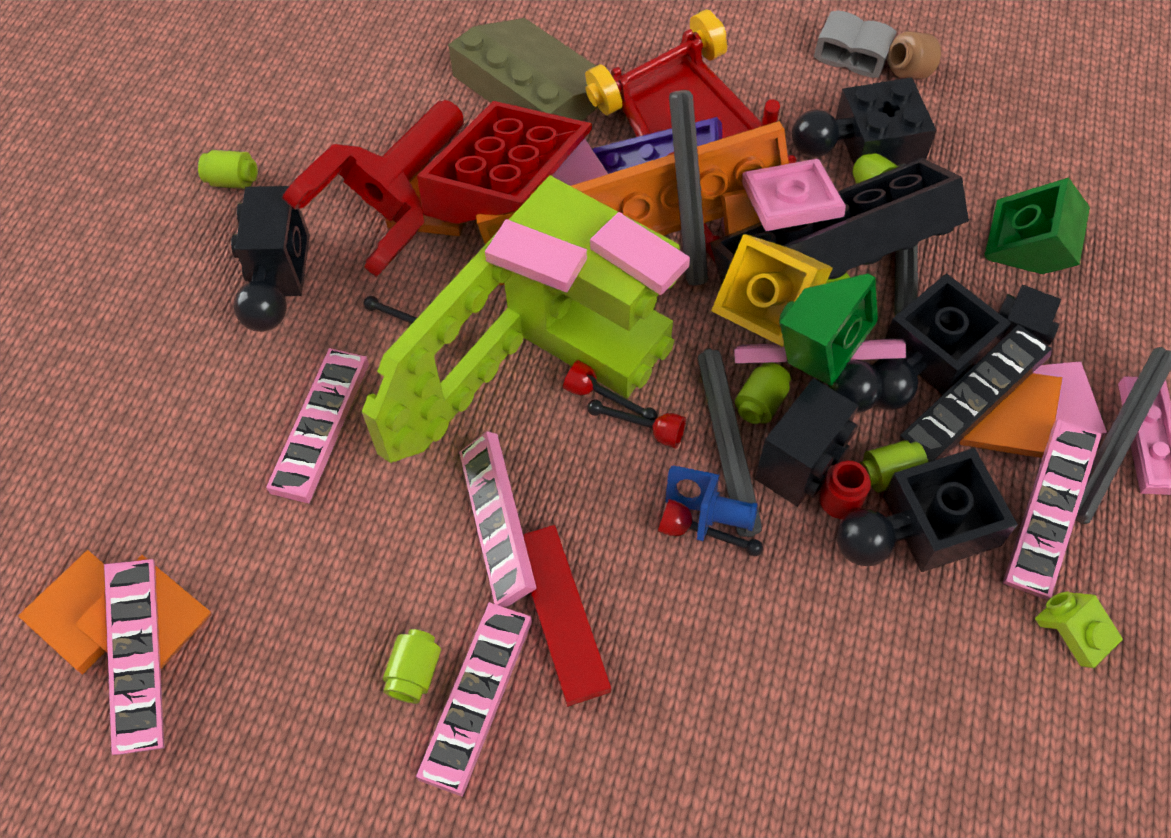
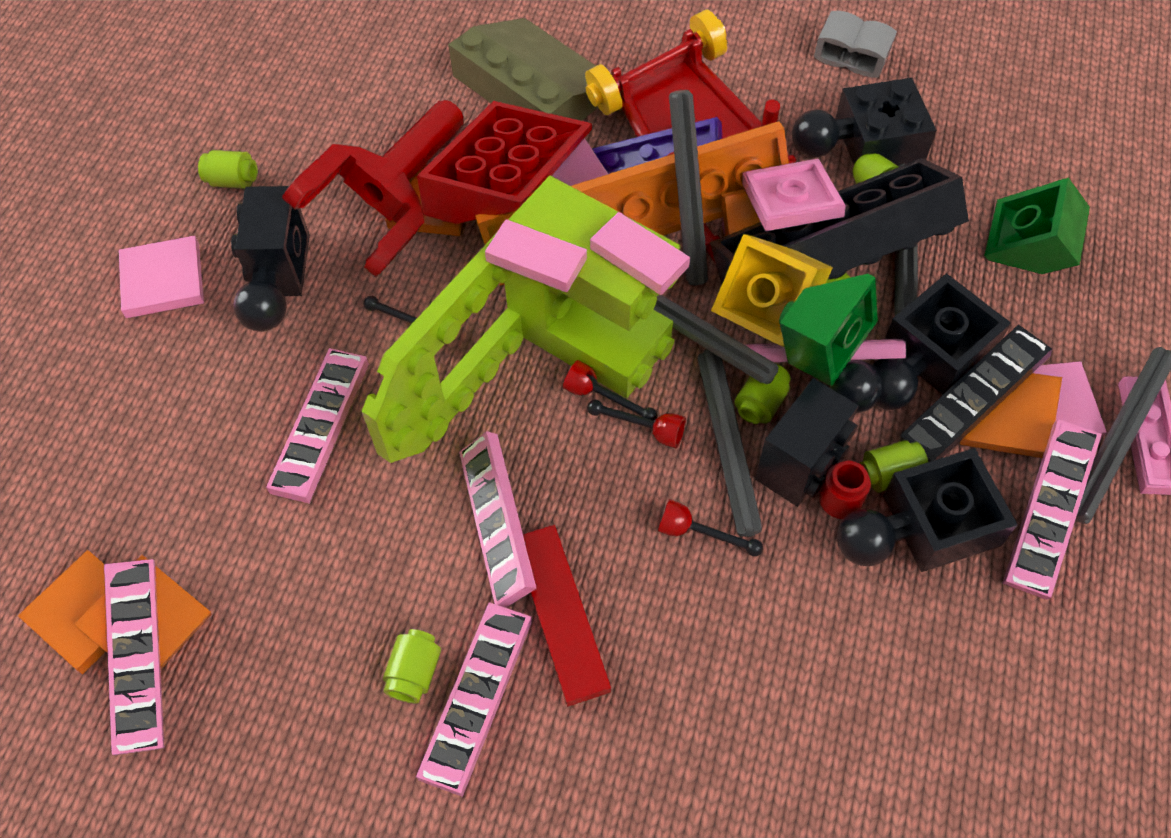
(160, 277): none -> bright pink tile
(709, 503): blue bracket -> none
(717, 341): none -> dark grey axle
(914, 55): medium nougat head -> none
(1033, 312): black brick -> none
(1082, 626): lime bracket -> none

